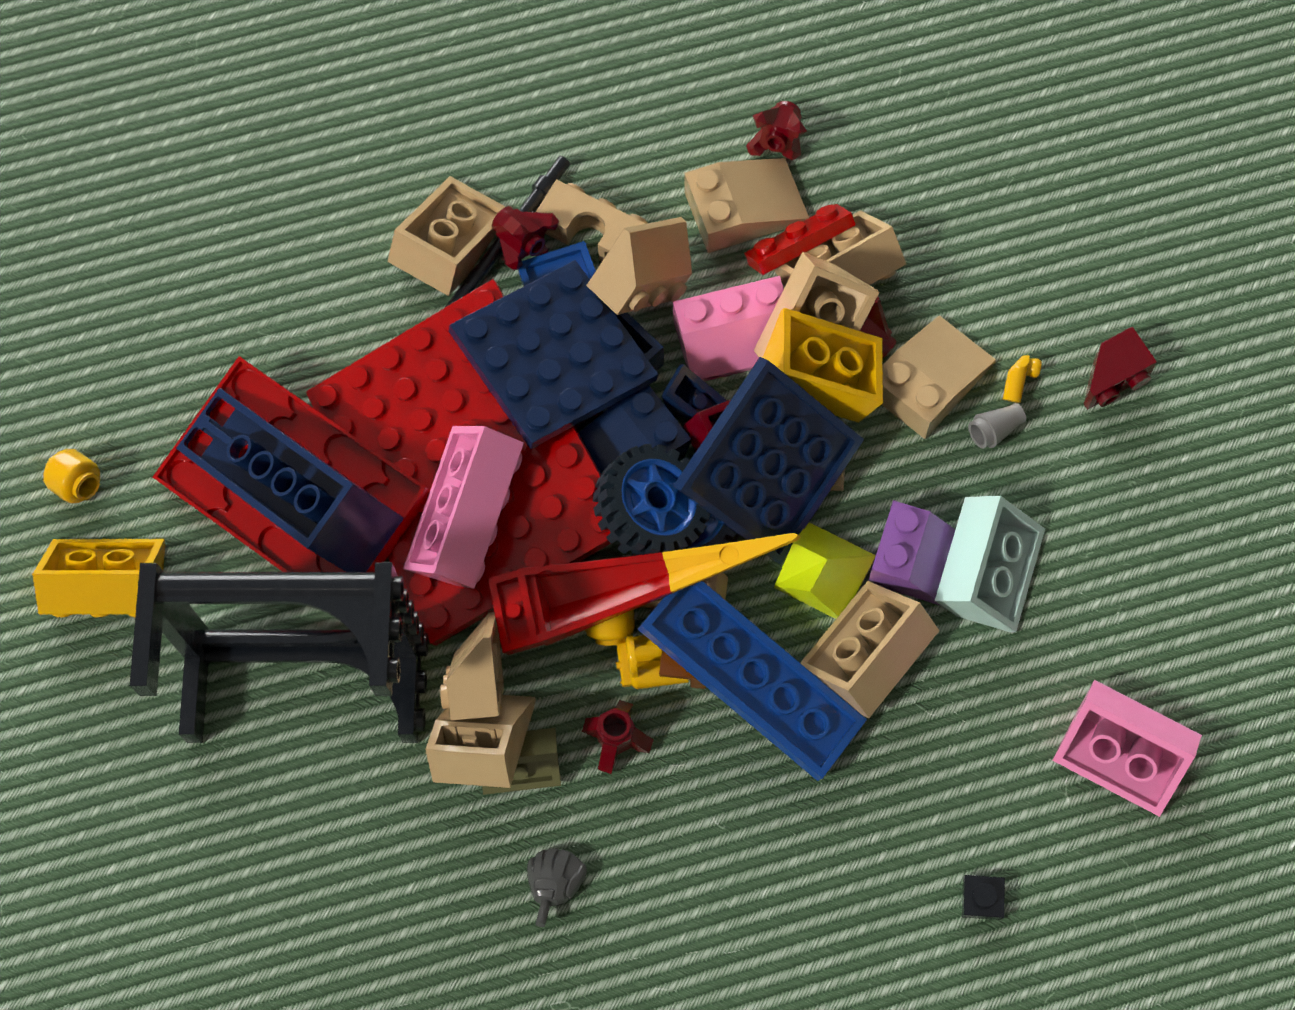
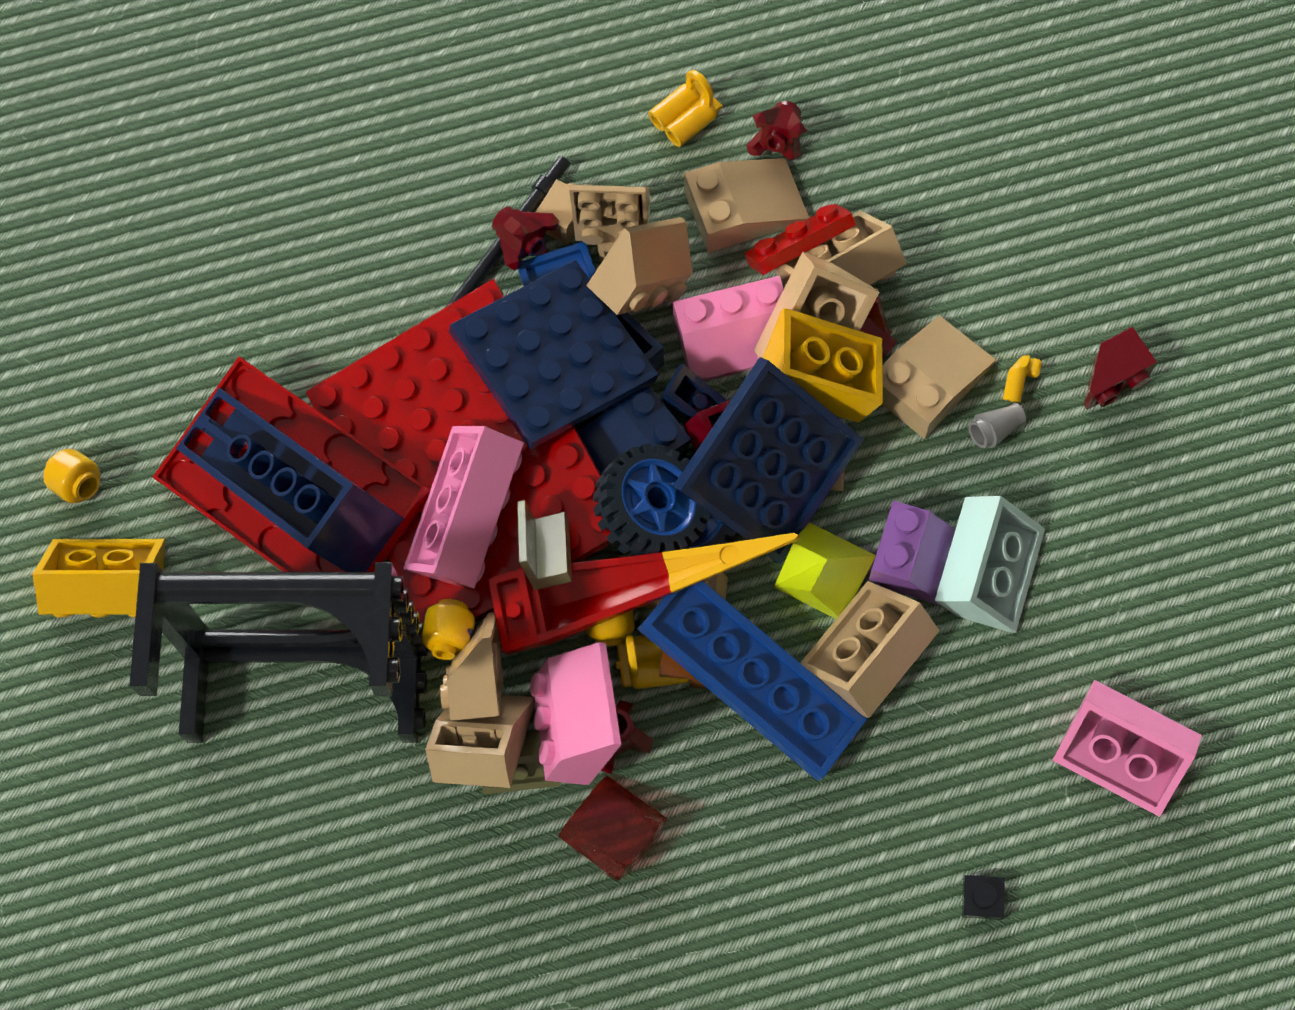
(445, 235): tan slope -> none
(447, 628): none -> yellow head
(544, 547): none -> olive panel
(554, 879): dark grey piece -> none
(575, 714): none -> bright pink slope
(605, 211): none -> tan slope
(613, 828): none -> clear red slope
(686, 109): none -> yellow piece

